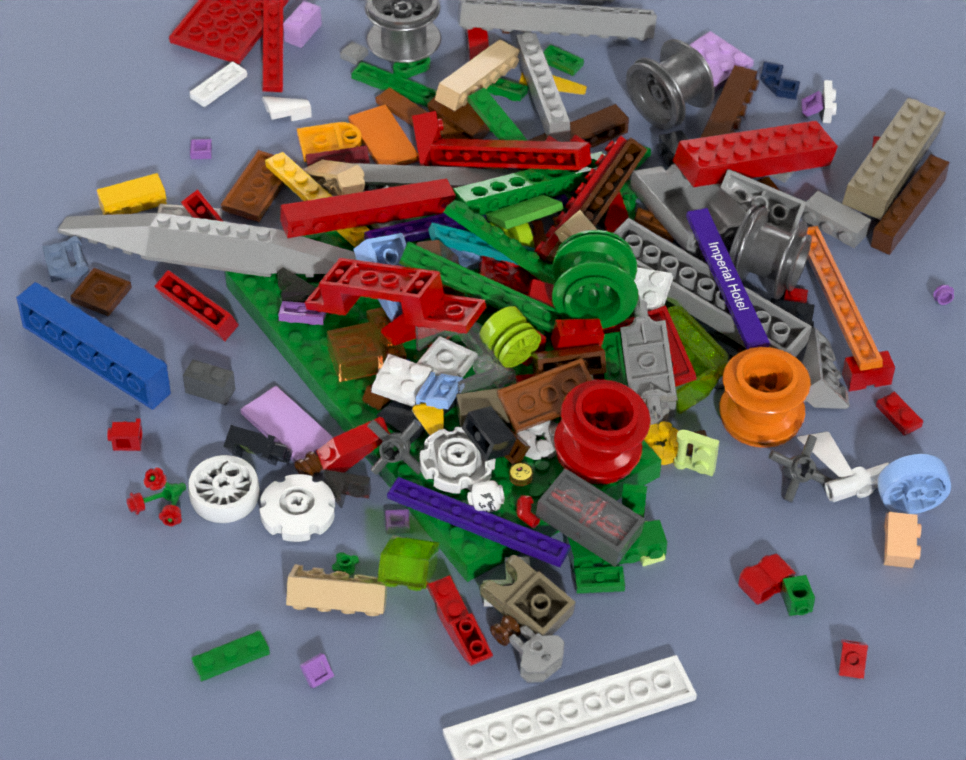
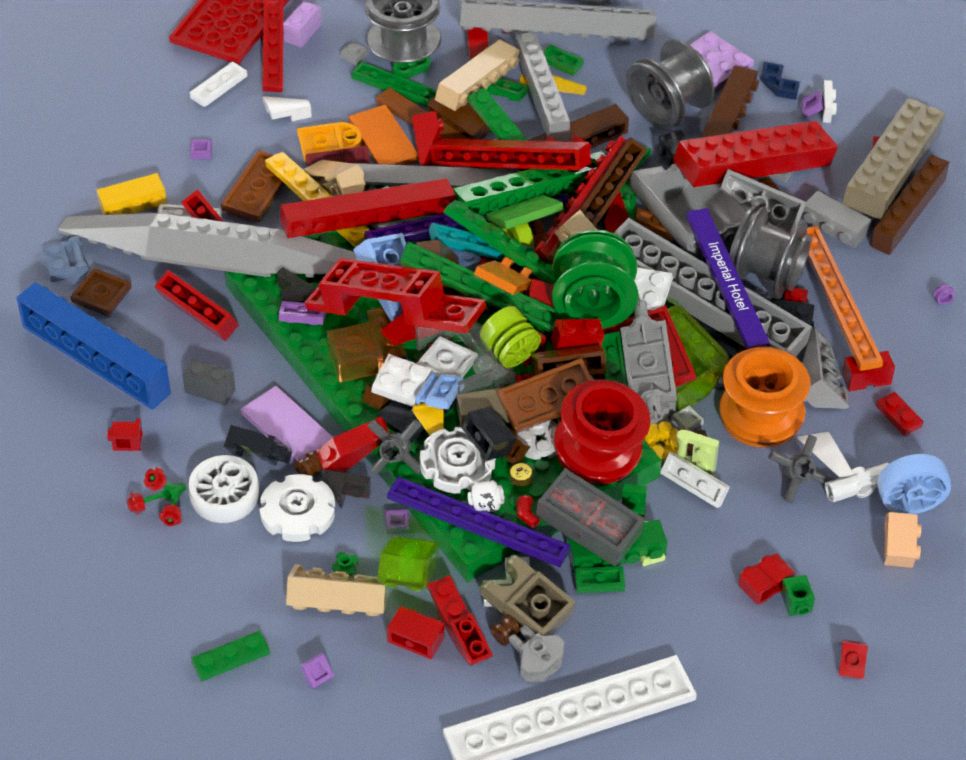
(415, 632): none -> red brick
(505, 277): none -> orange tile
(687, 419): none -> white tile
(695, 479): none -> white plate

